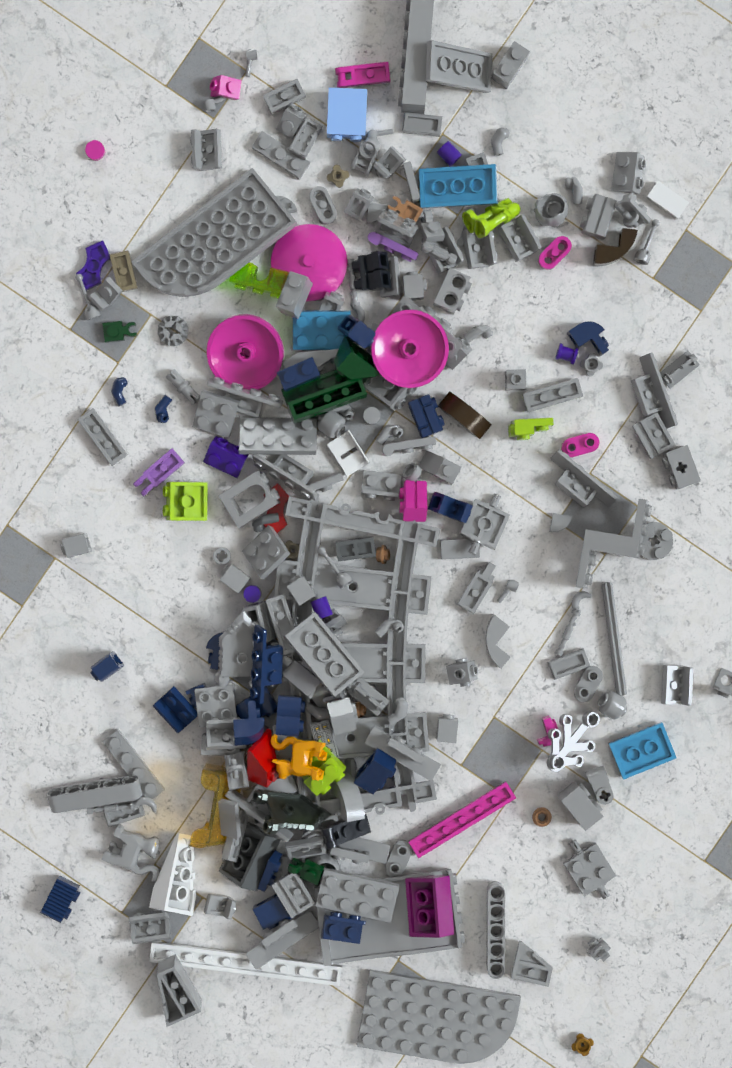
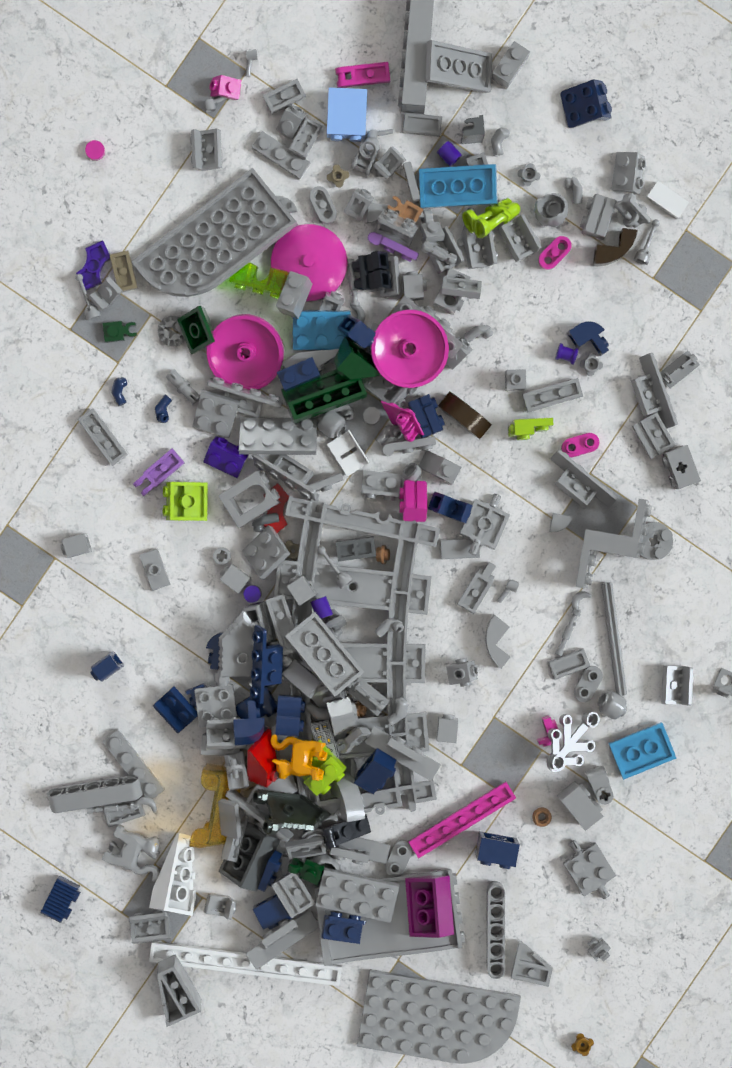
(155, 569): none -> light grey plate
(196, 329): none -> dark green slope
(356, 737): none -> light grey plate
(404, 419): none -> dark pink hinge
(461, 287): none -> light grey plate
(473, 133): none -> dark grey hinge
(497, 850): none -> dark blue brick
(529, 179): none -> light grey plate
(586, 103): none -> dark blue bracket

